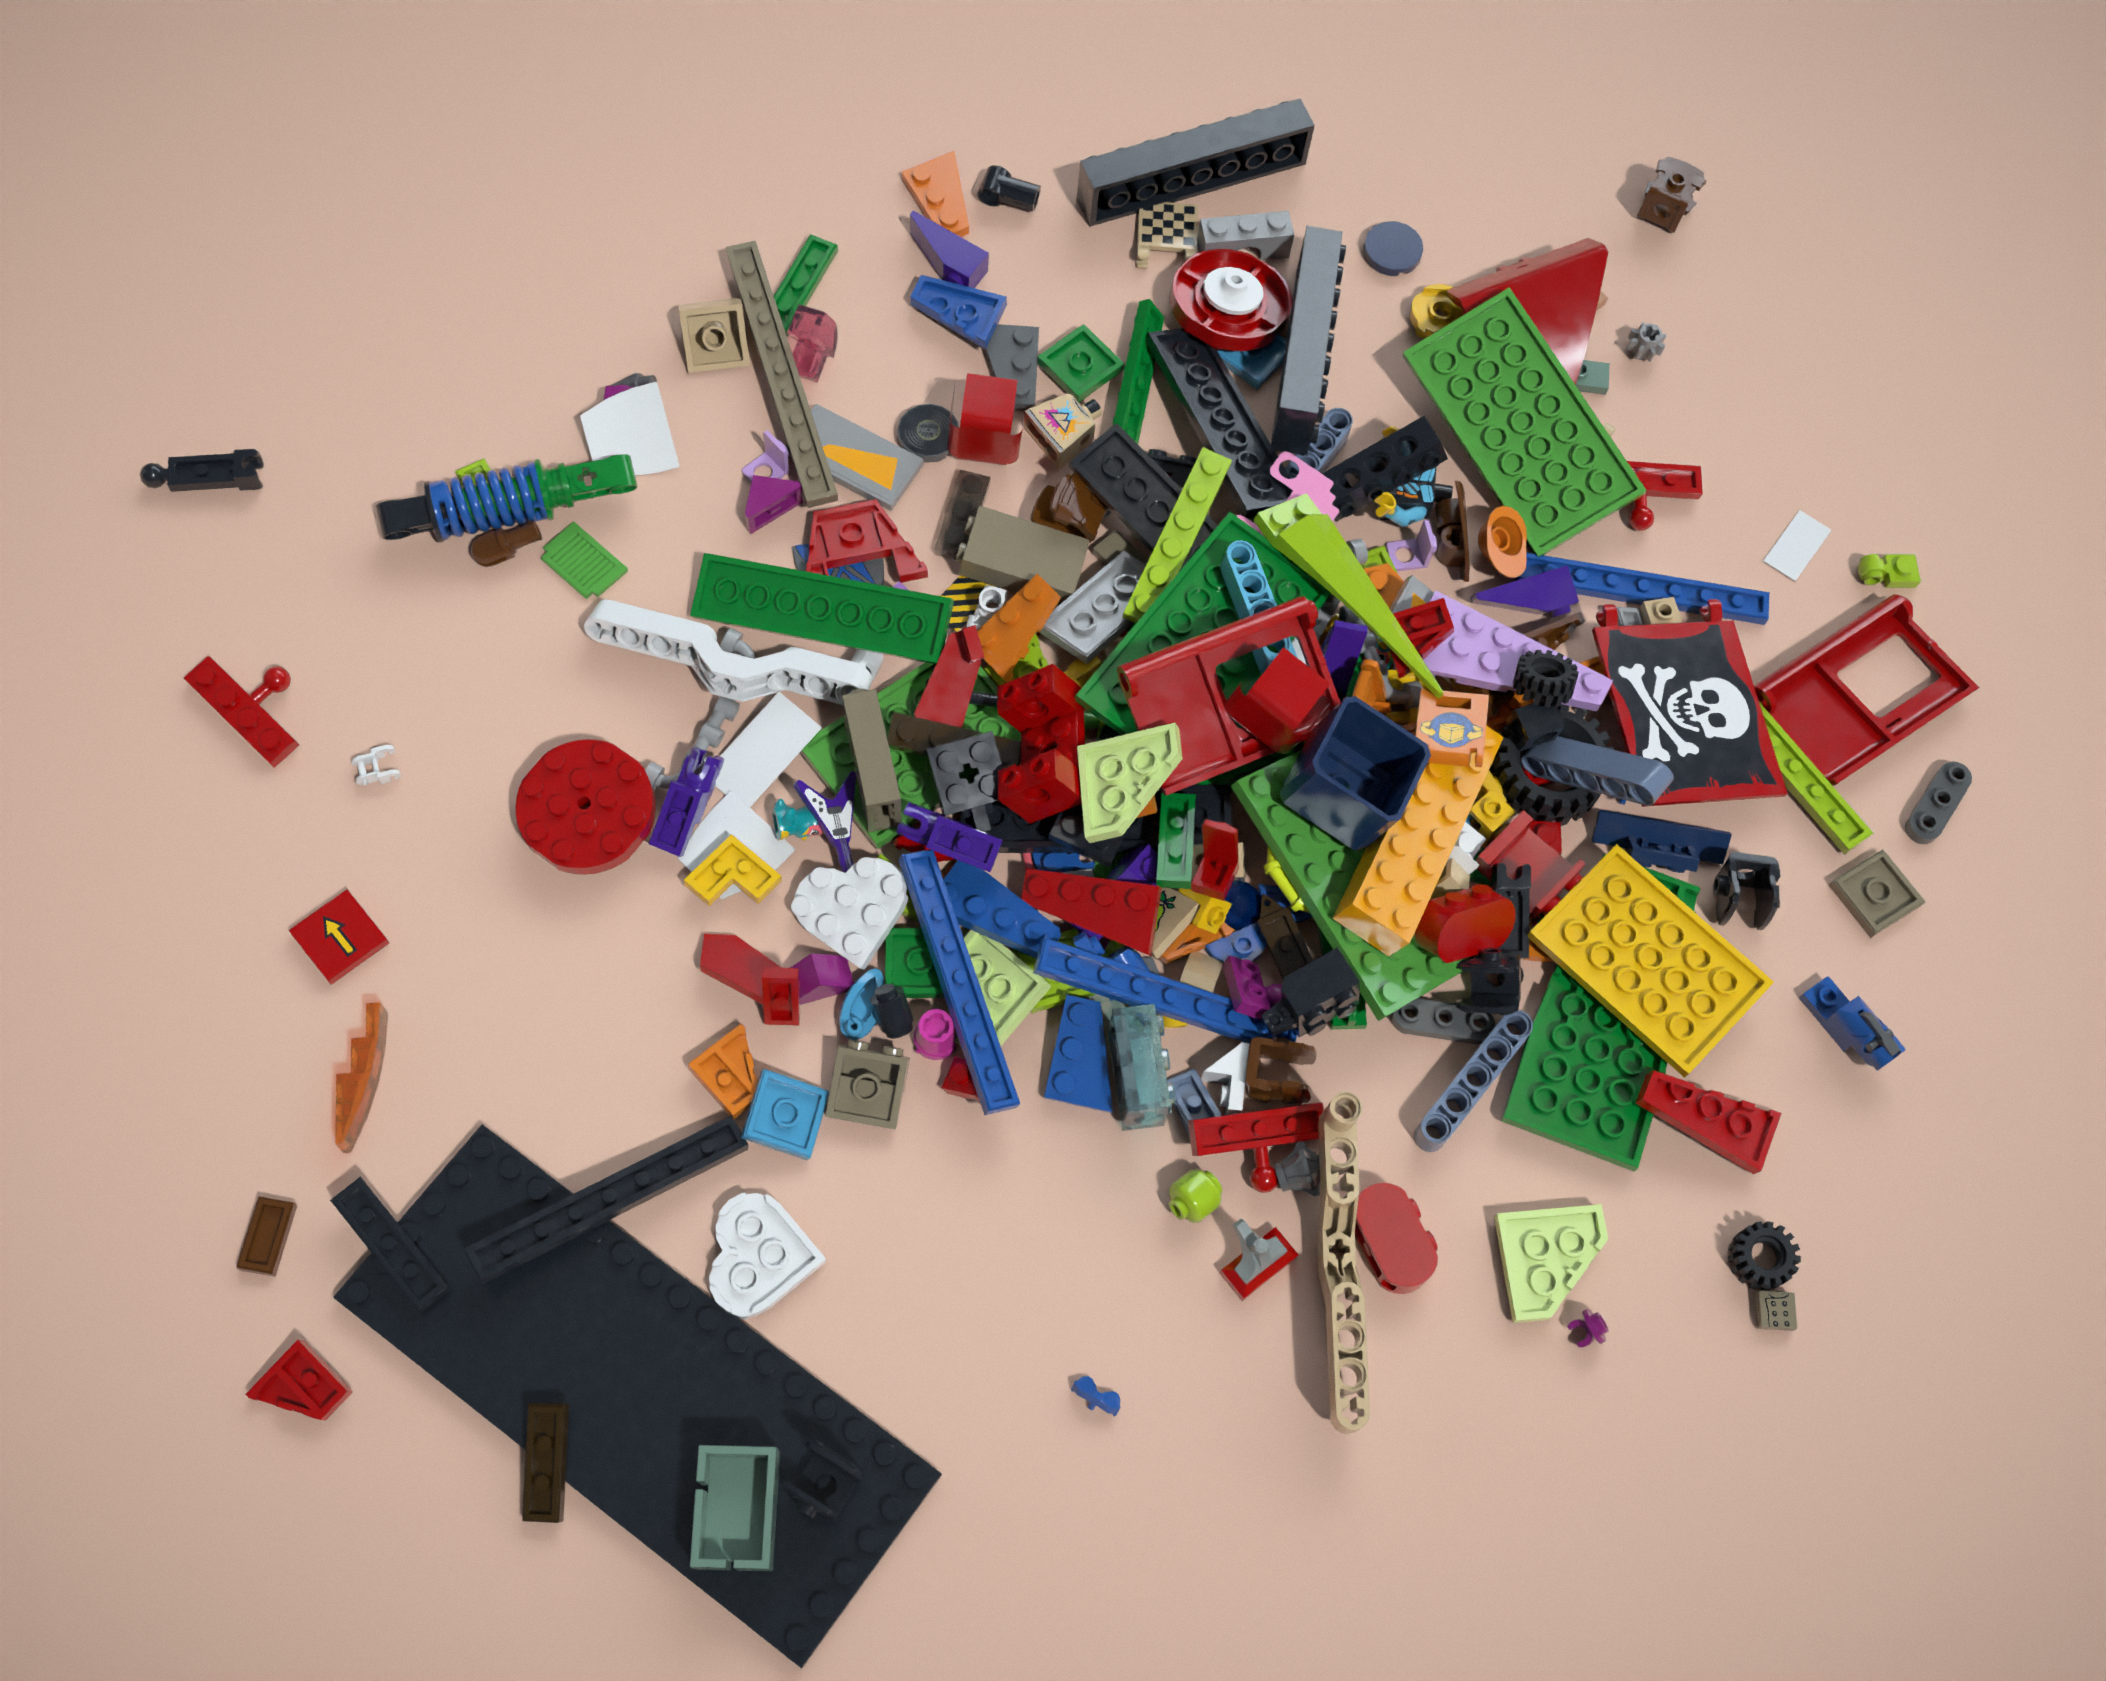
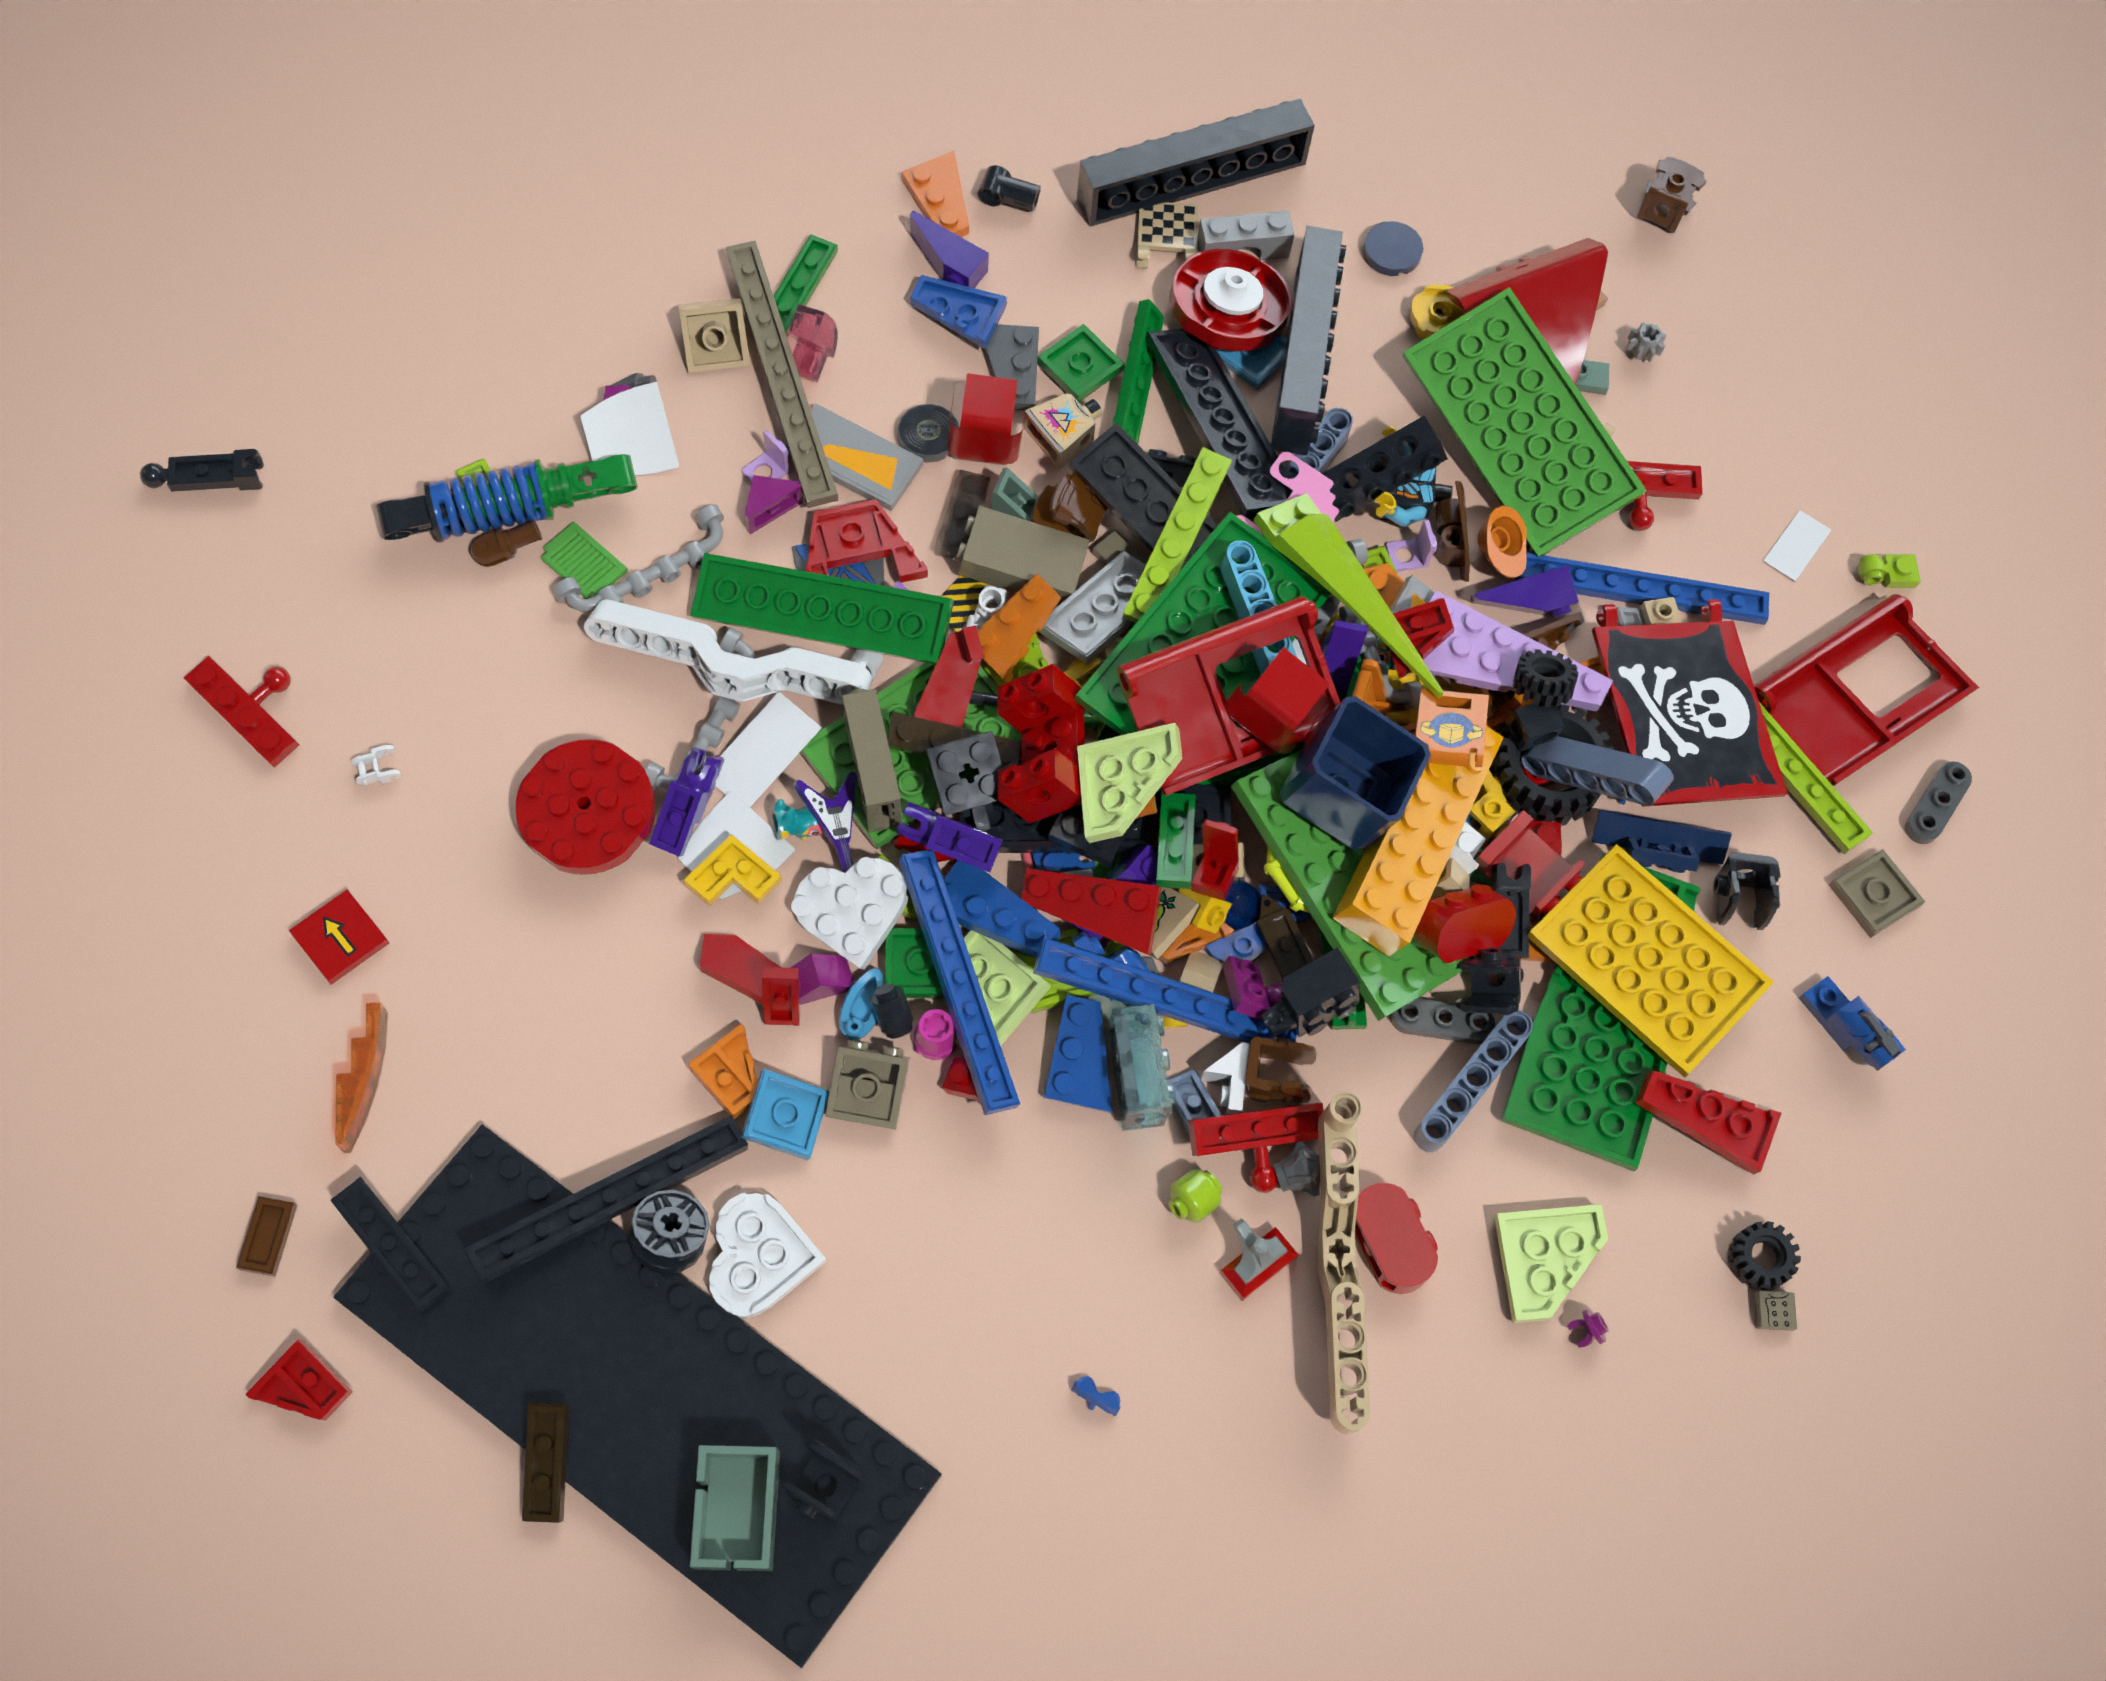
(639, 582): none -> light grey bar
(650, 1233): none -> black wheel
(1013, 496): none -> sand green slope

